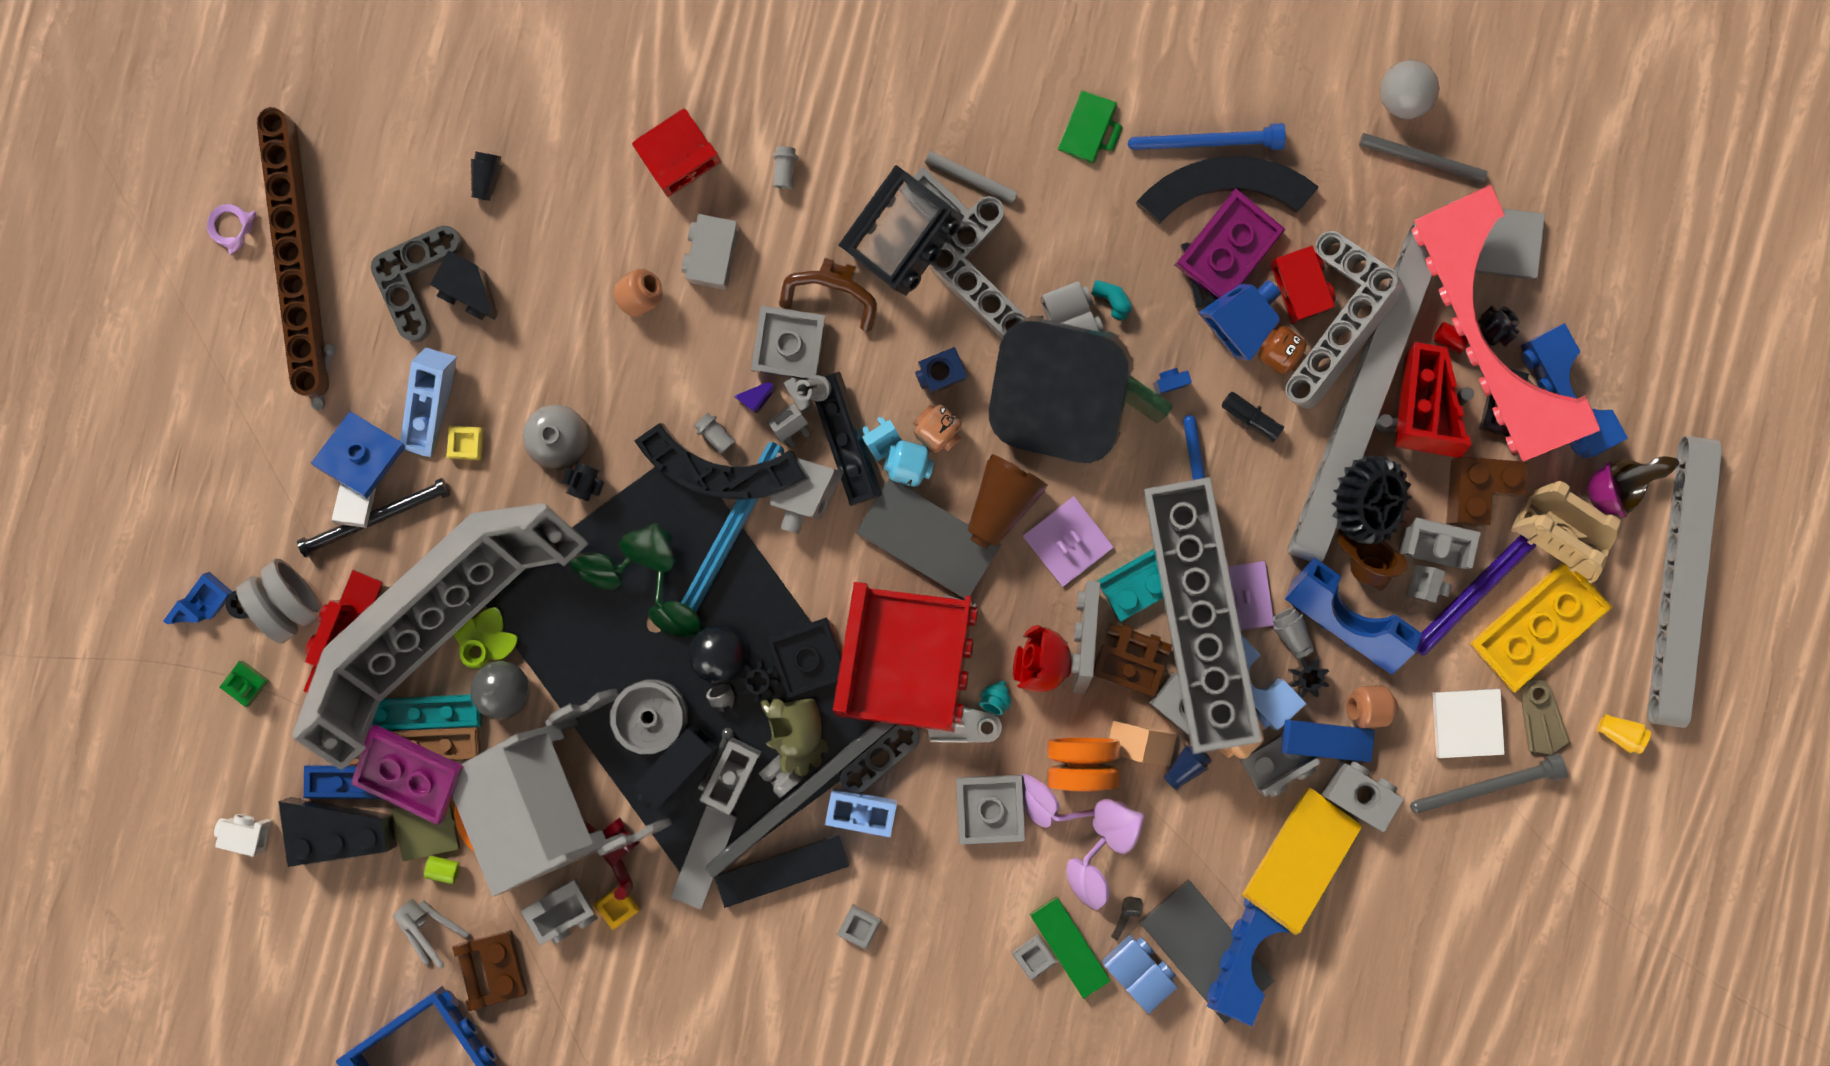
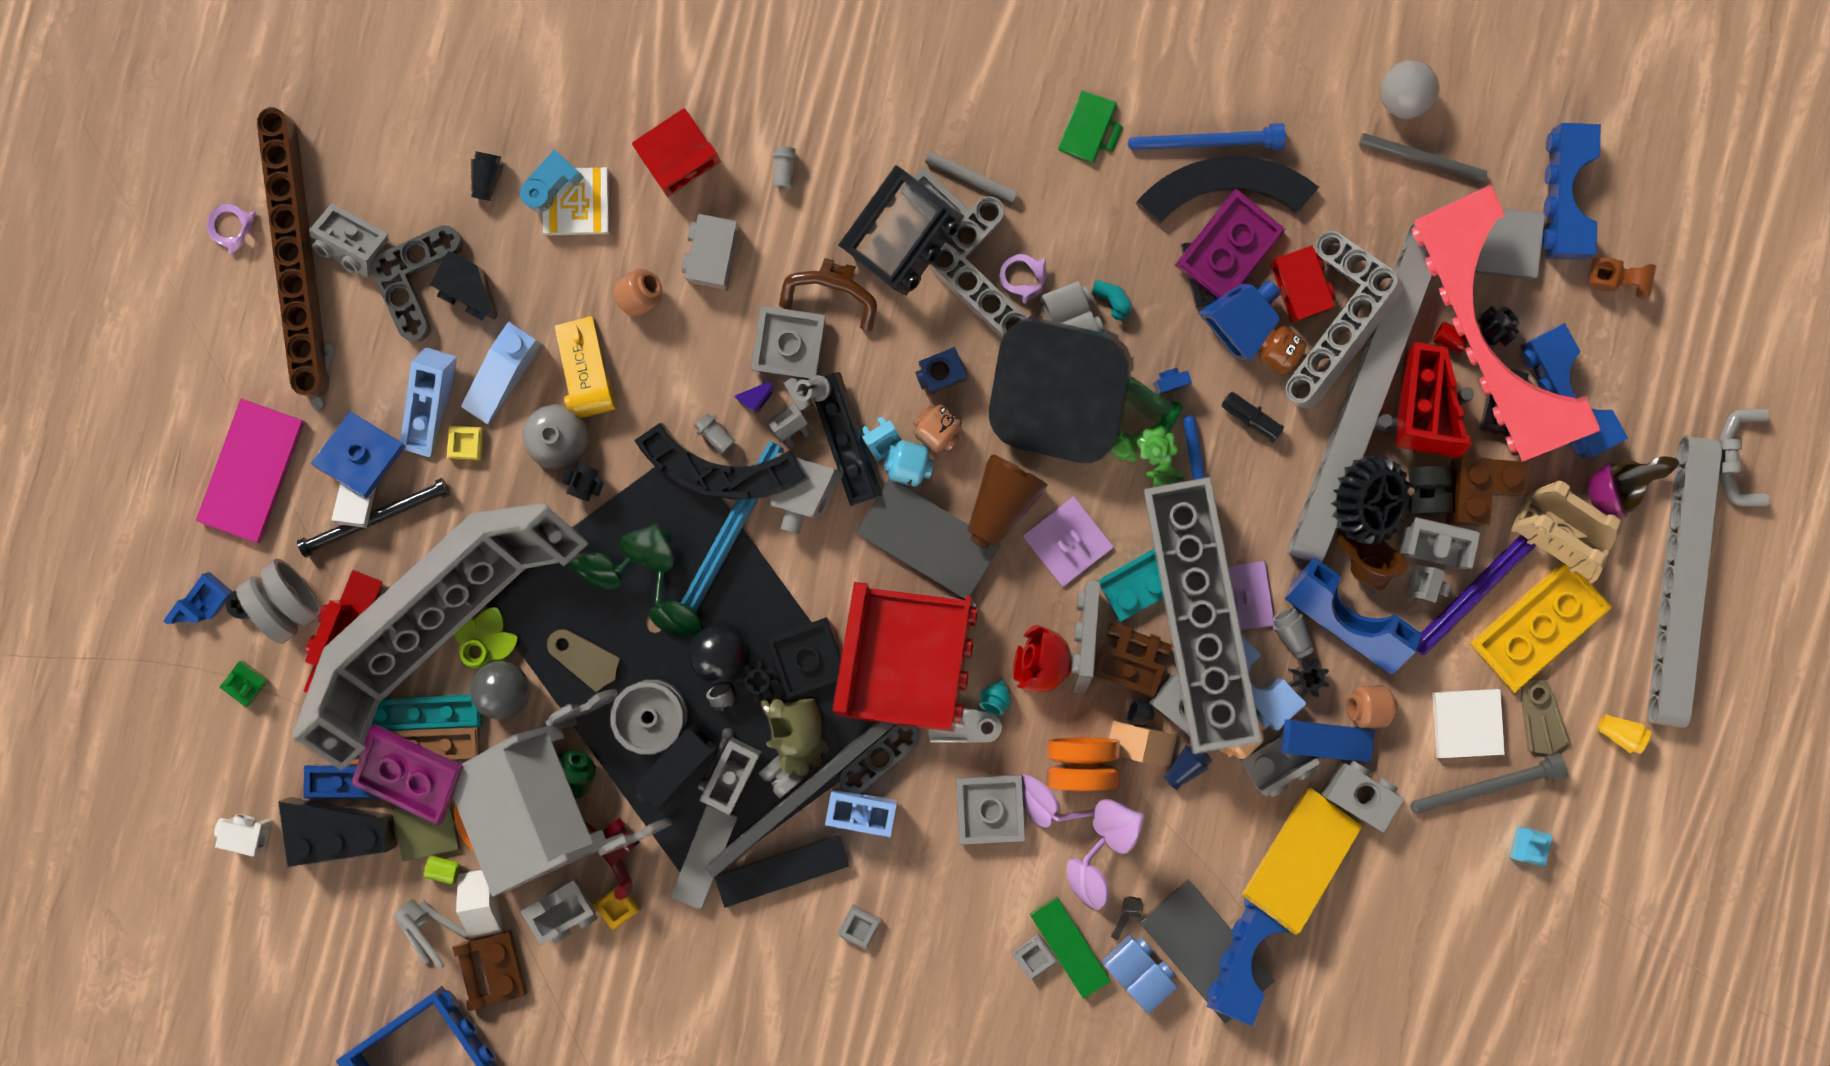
(250, 470): none -> dark pink tile
(347, 240): none -> light grey bracket
(476, 906): none -> white slope
(500, 372): none -> light blue slope
(547, 181): none -> dark azure leg
(578, 771): none -> dark green head
(581, 207): none -> white tile
(584, 369): none -> yellow door
(584, 659): none -> dark tan piece
(1024, 291): none -> lavender piece
(1140, 713): none -> black hinge
(1156, 445): none -> bright green plant
(1431, 478): none -> pearl dark grey wheel
(1531, 846): none -> medium azure tile
(1568, 230): none -> blue arch
(1610, 273): none -> dark orange leg
(1730, 457): none -> light grey piece

